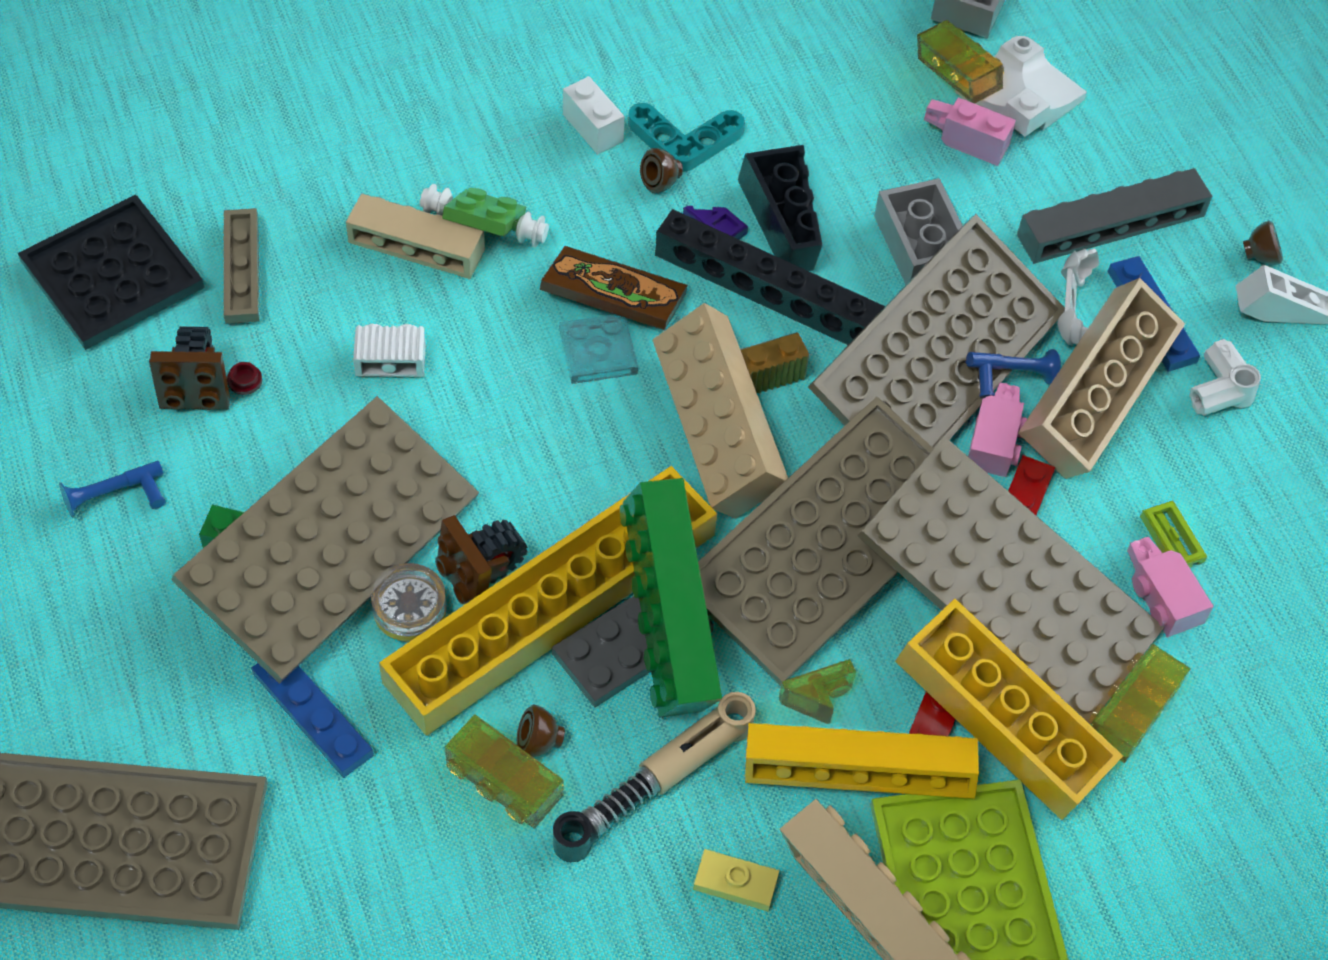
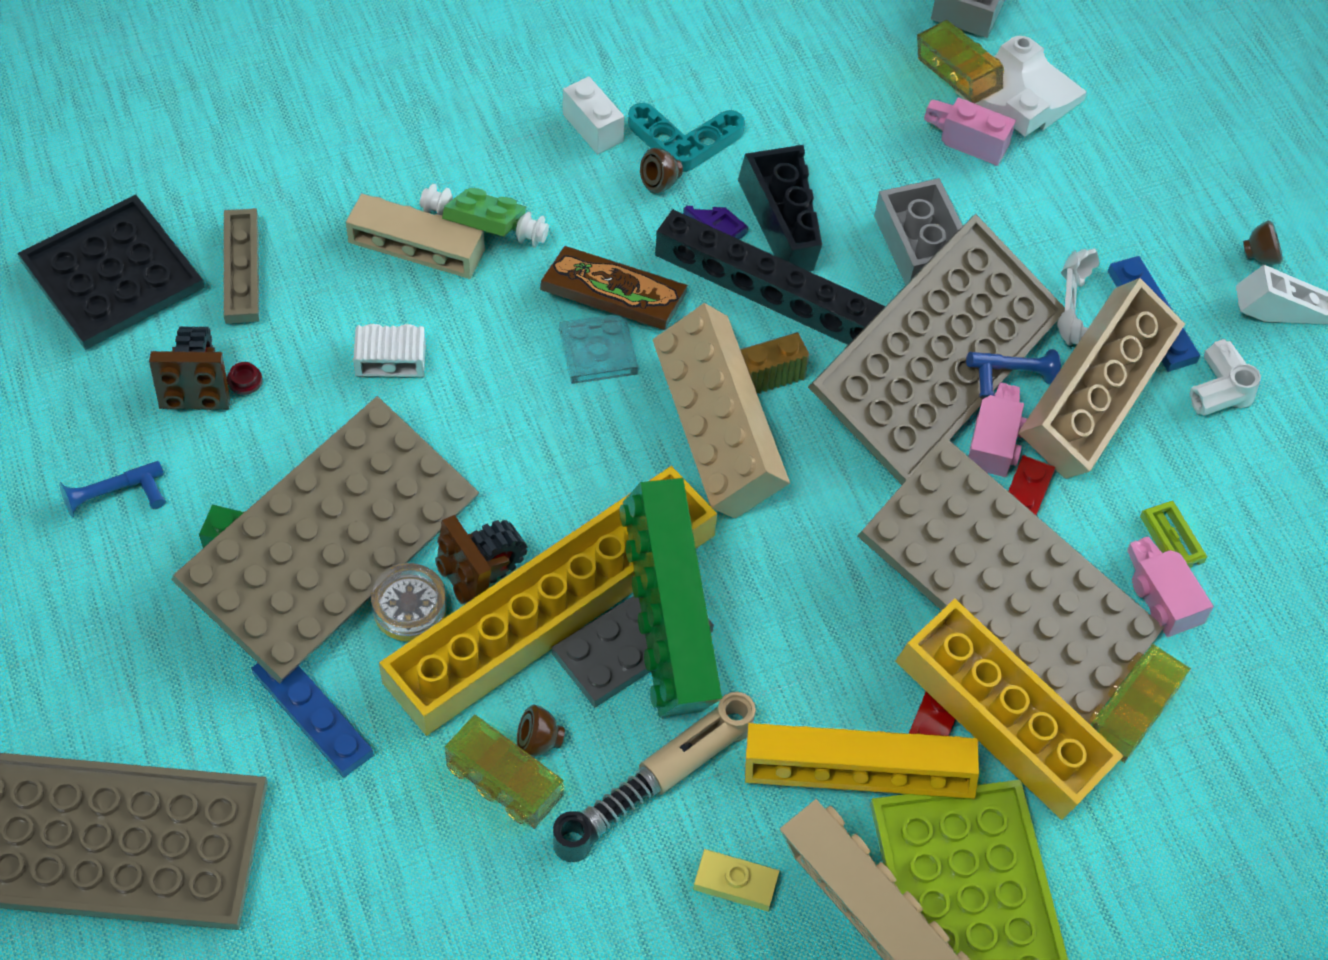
(796, 560): dark tan plate -> none
(811, 691): clear yellow slope -> none
(1113, 215): dark grey brick -> none

